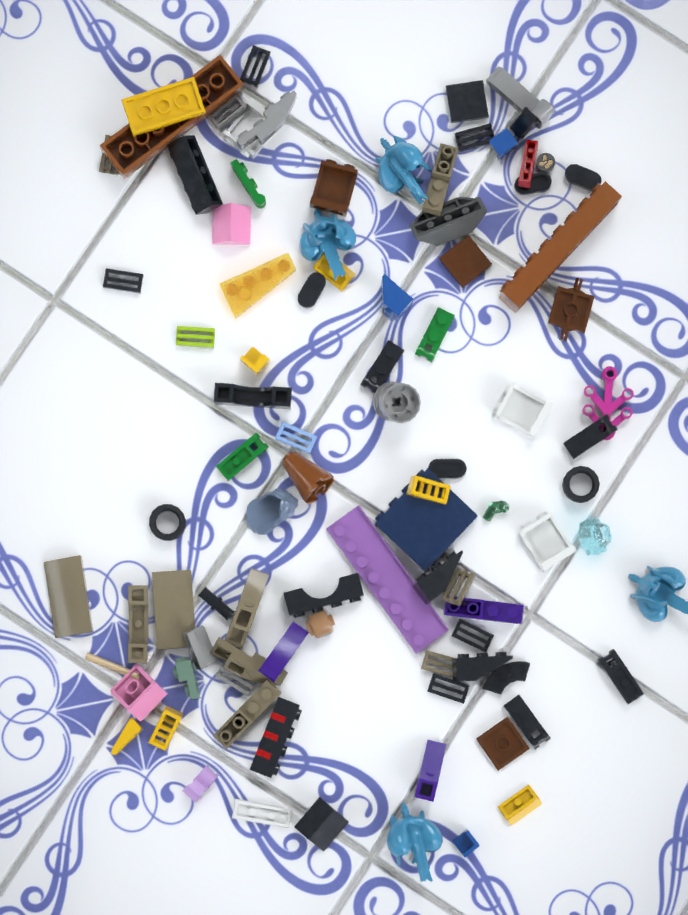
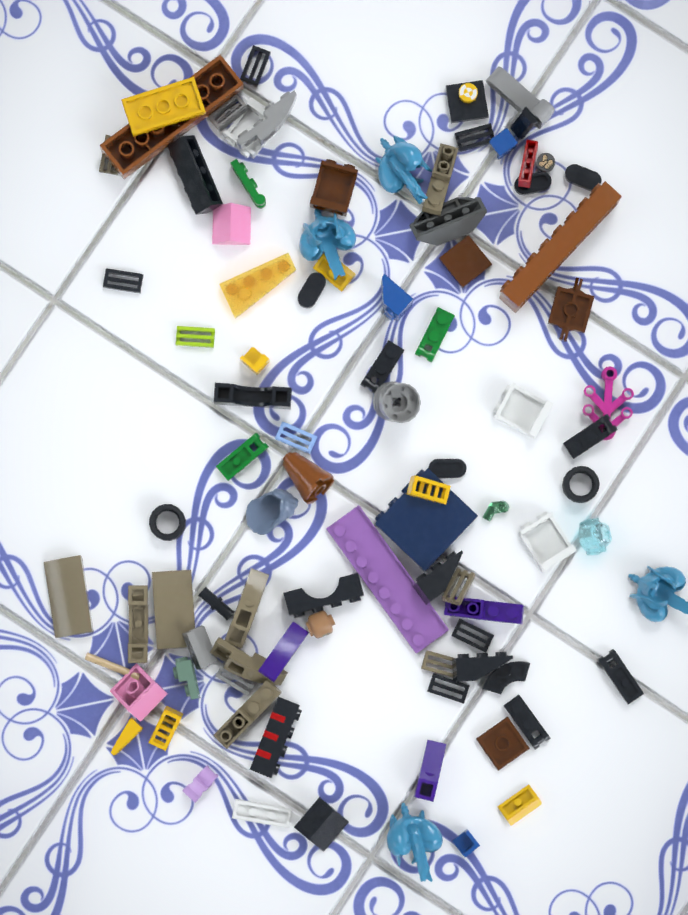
(468, 93): none -> yellow tile

